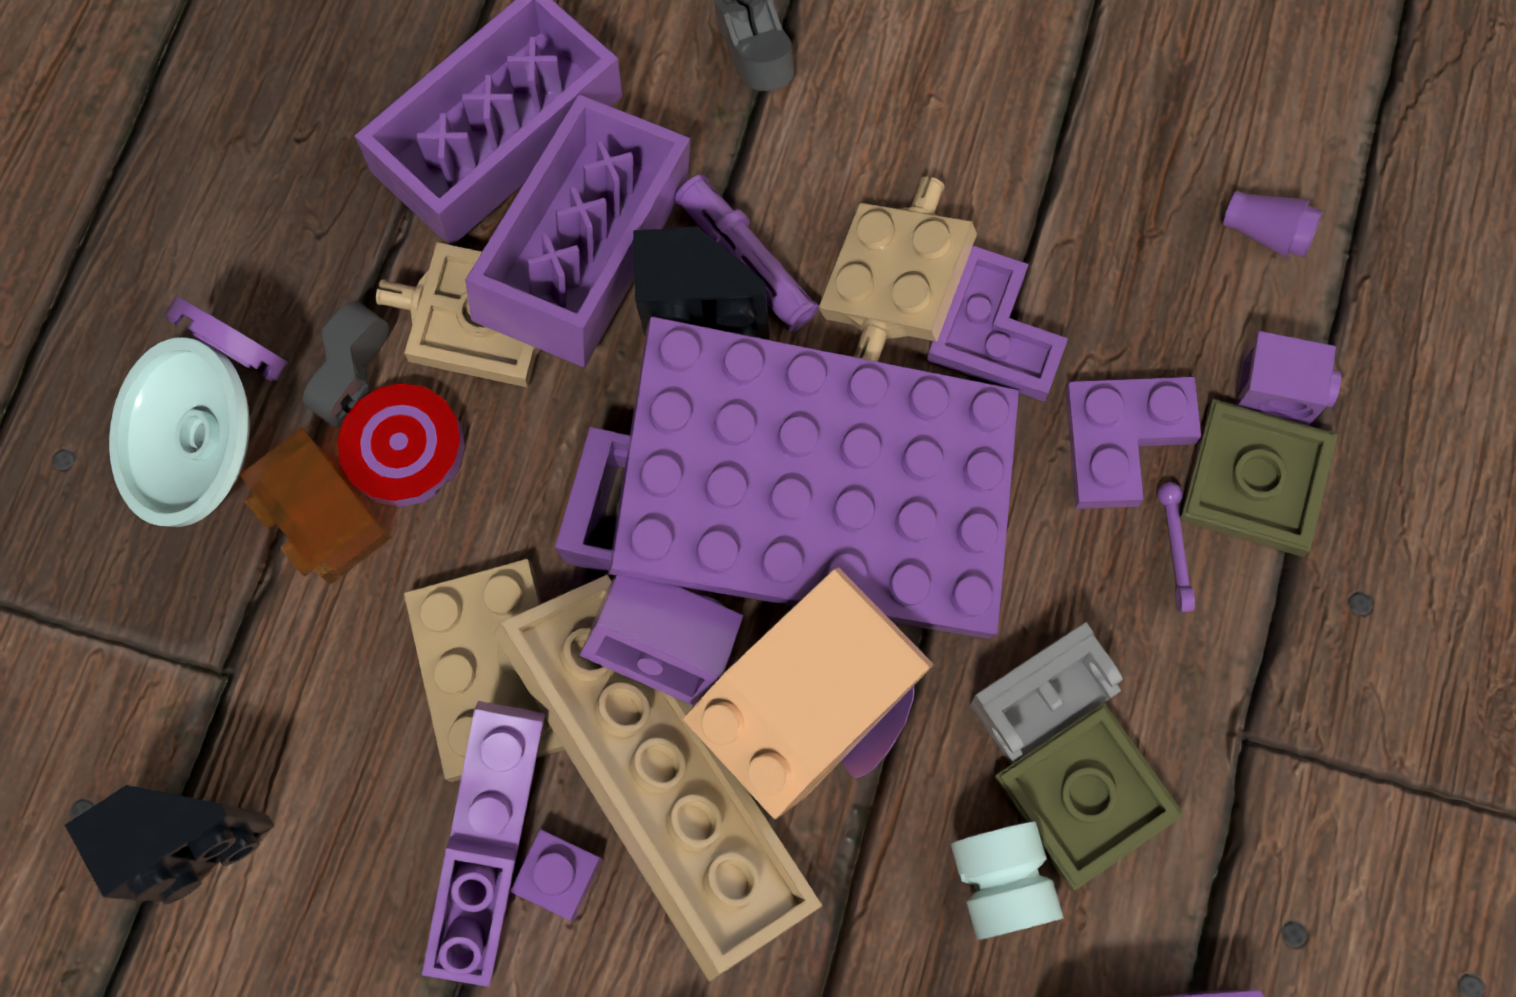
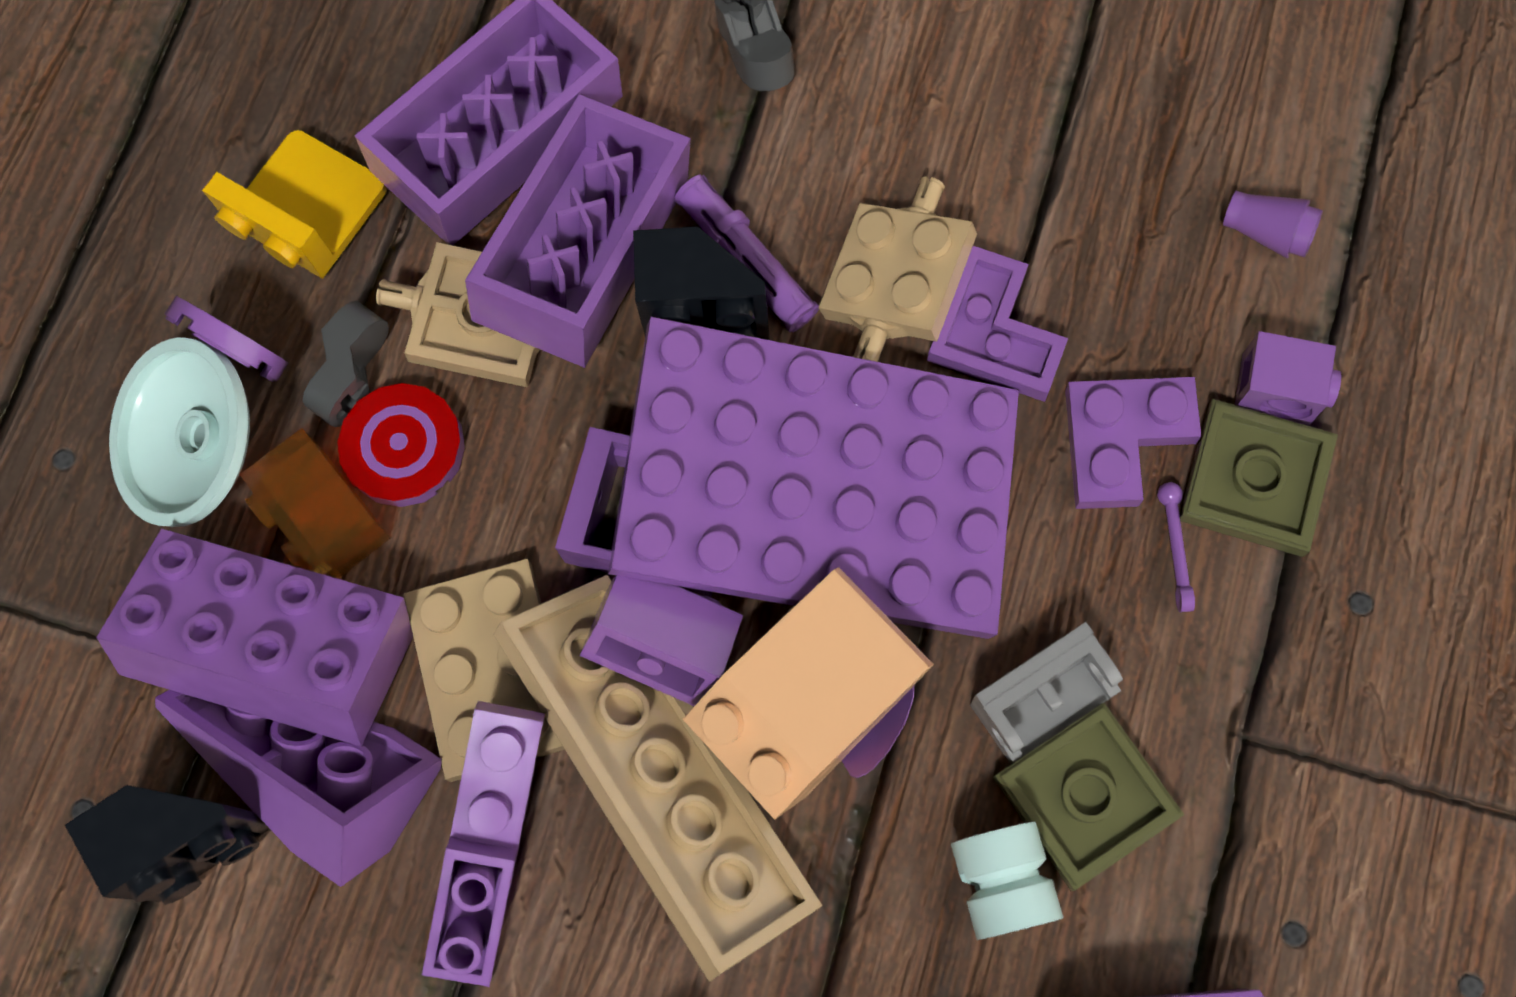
(258, 636): none -> medium lavender brick
(300, 203): none -> yellow bracket
(317, 794): none -> medium lavender wedge
(556, 875): medium lavender plate -> none

